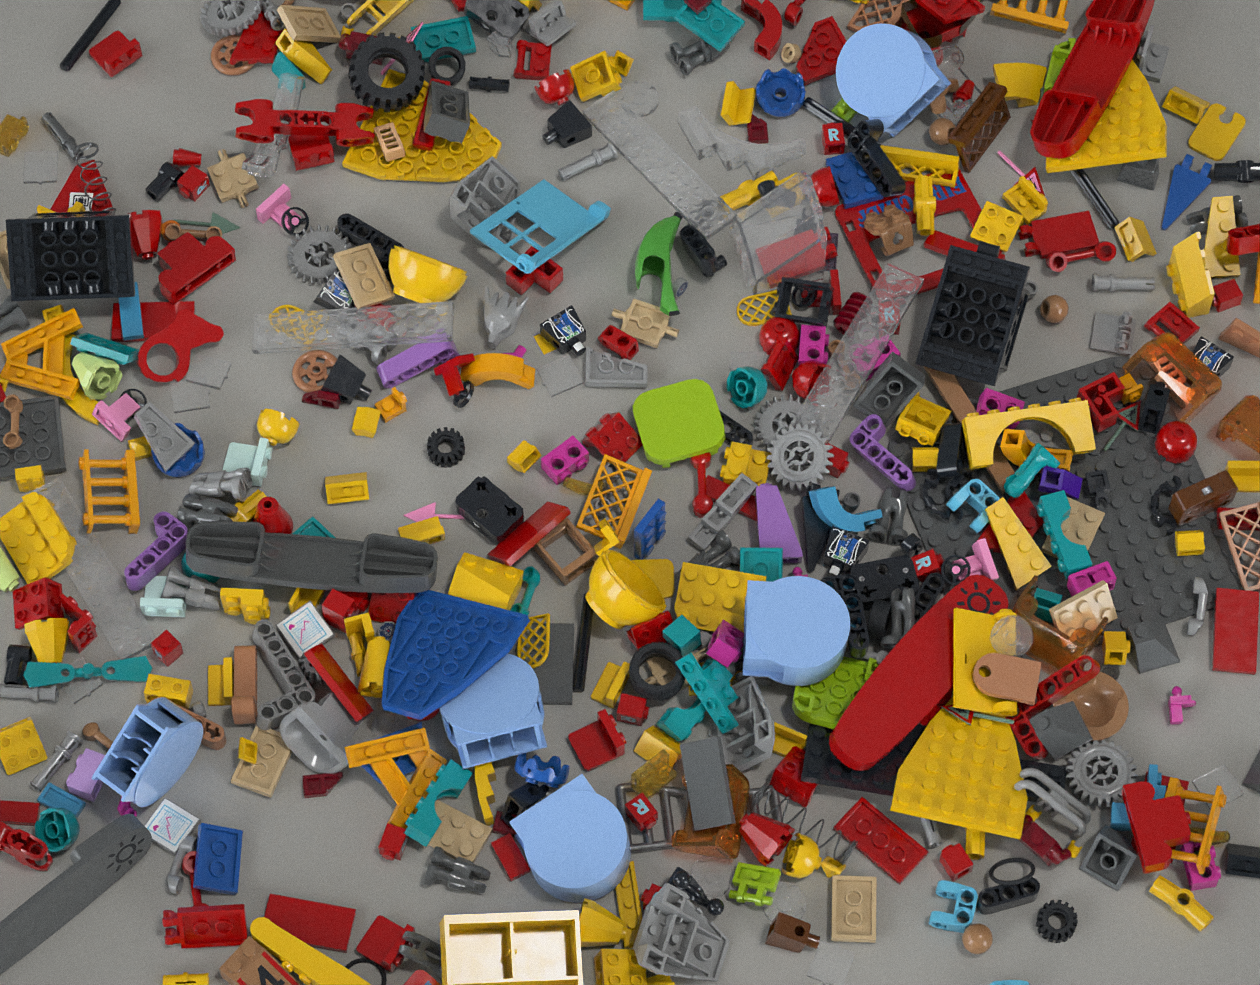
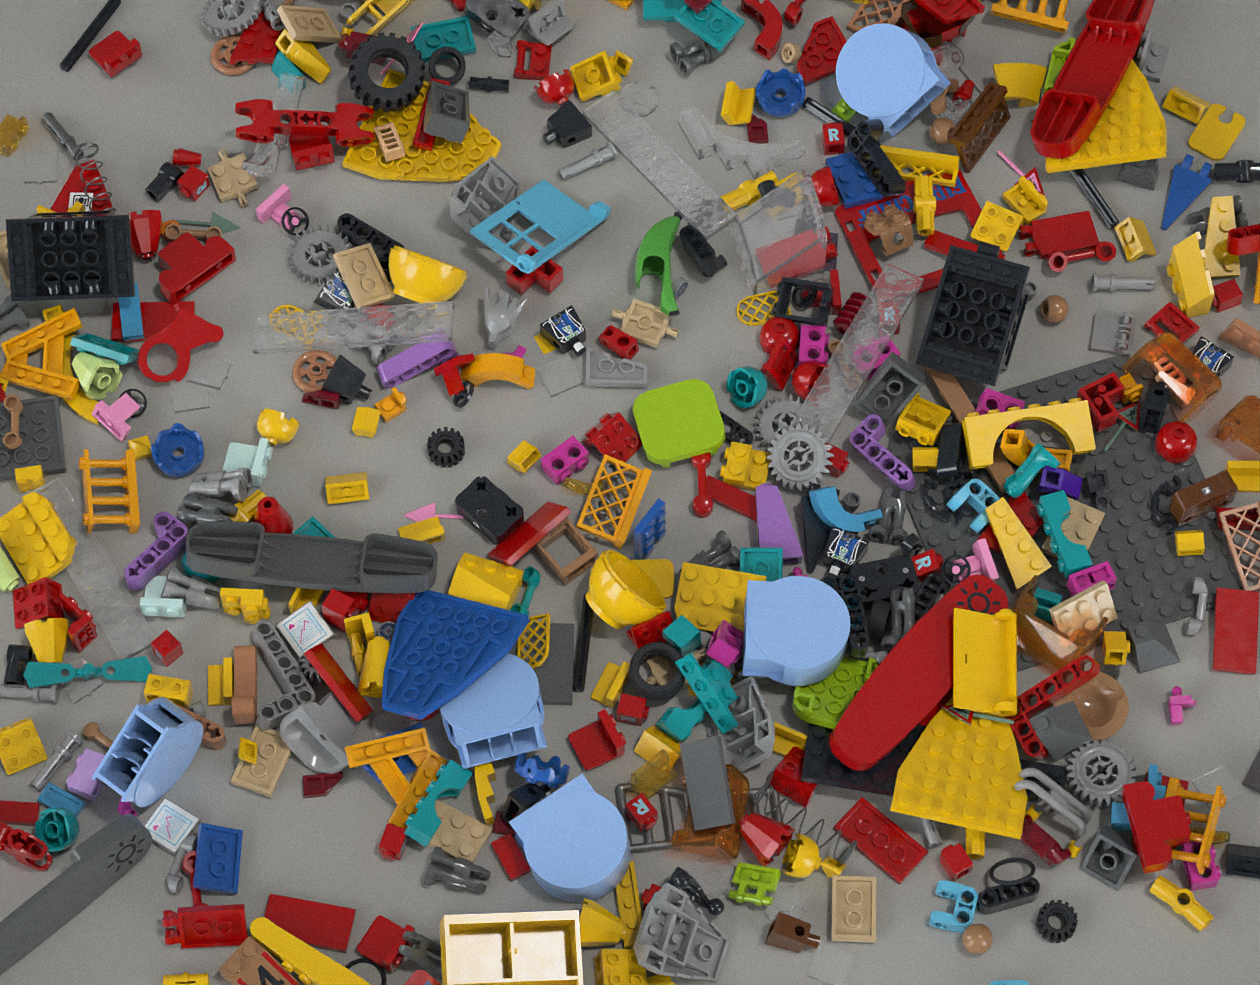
(163, 436): light grey wing -> none
(610, 540): yellow panel -> none
(722, 512): light grey slope -> none
(1009, 677): nougat tile -> none
(1011, 636): clear tile -> none

